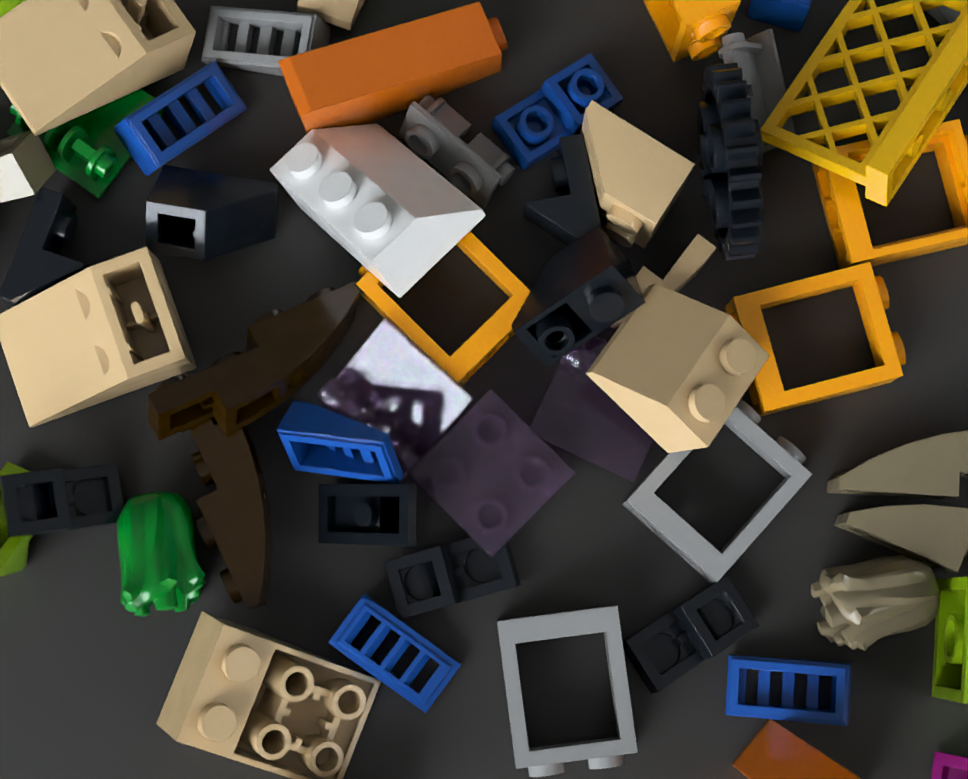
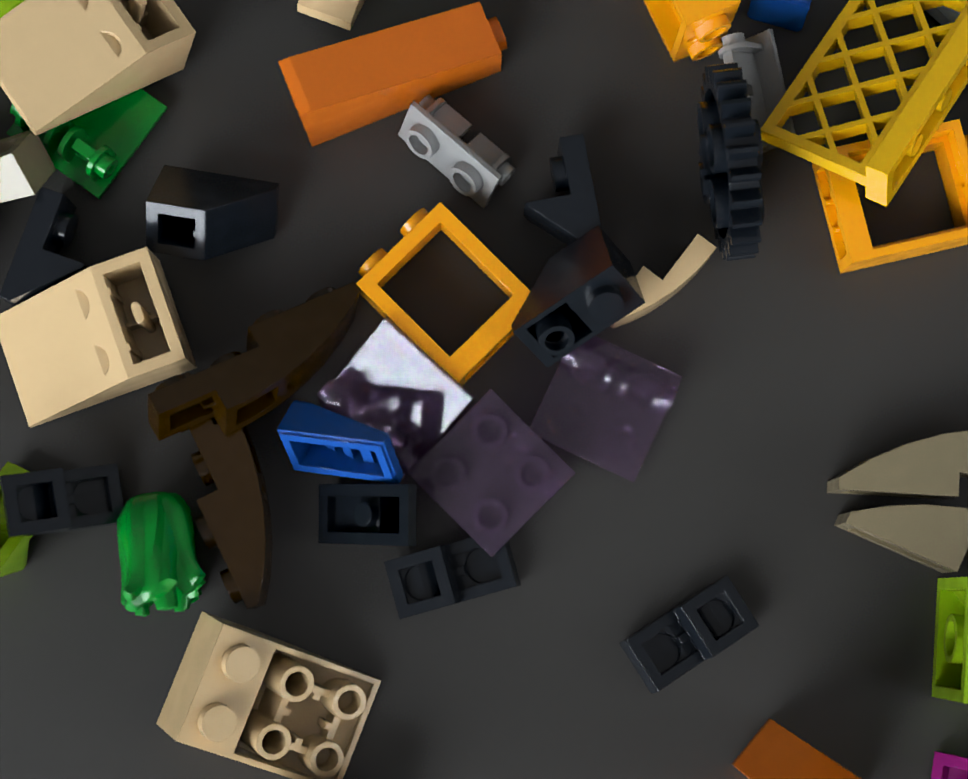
(141, 144): blue slope -> none
(301, 34): light grey slope -> none
(353, 624): blue slope -> none
(377, 200): white slope -> none
(555, 111): blue slope -> none
(600, 752): light grey window -> none
(631, 176): tan slope -> none
(678, 368): tan slope -> none
(684, 538): light grey window -> none
(787, 711): blue slope -> none
(872, 299): light orange window -> none
(875, 599): dark tan piece -> none

